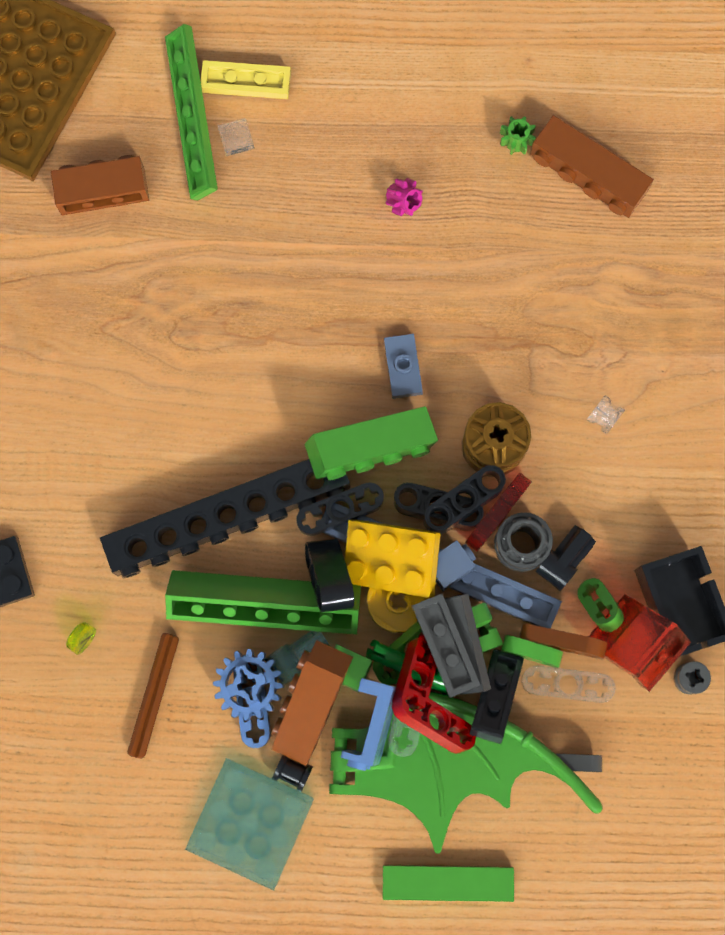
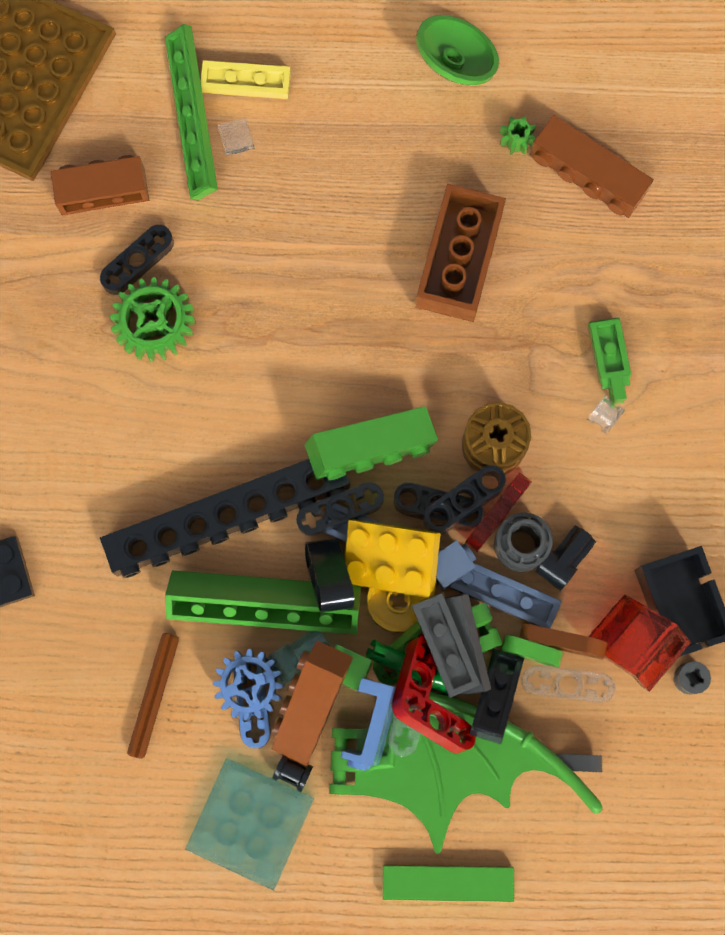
(80, 638): clear neon green tile -> none
(137, 246): none -> black beam
(158, 308): none -> bright green gear
(403, 366): sand blue plate -> none
(404, 197): dark pink gear -> none
(457, 50): none -> bright green dish
(460, 253): none -> dark orange brick
(596, 607): bright green beam -> none
(610, 357): none -> bright green hinge

